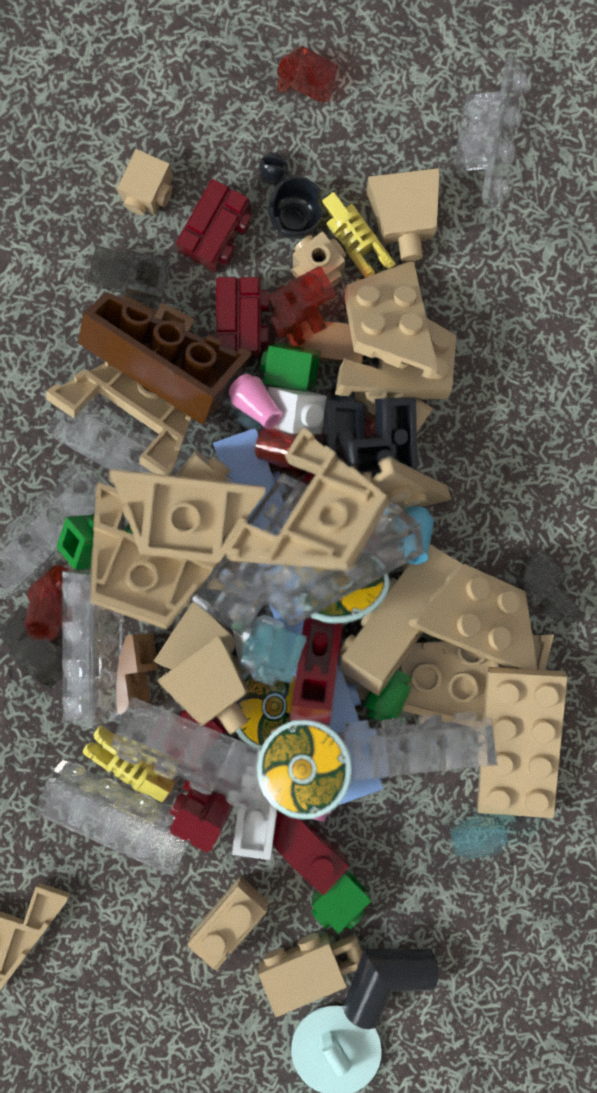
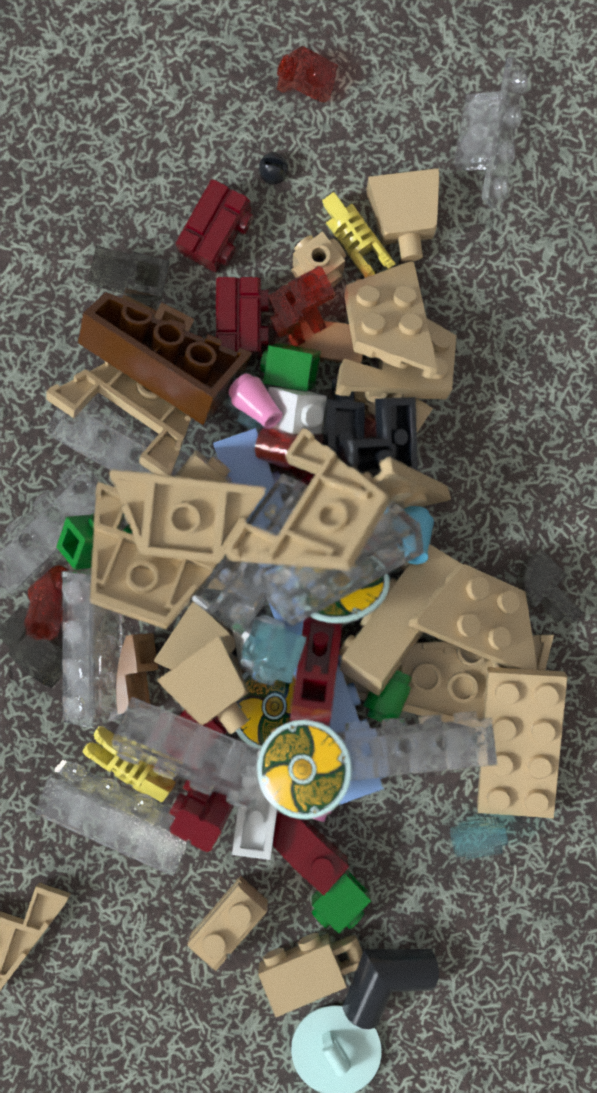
(145, 184): tan brick -> none
(291, 196): black hair -> none

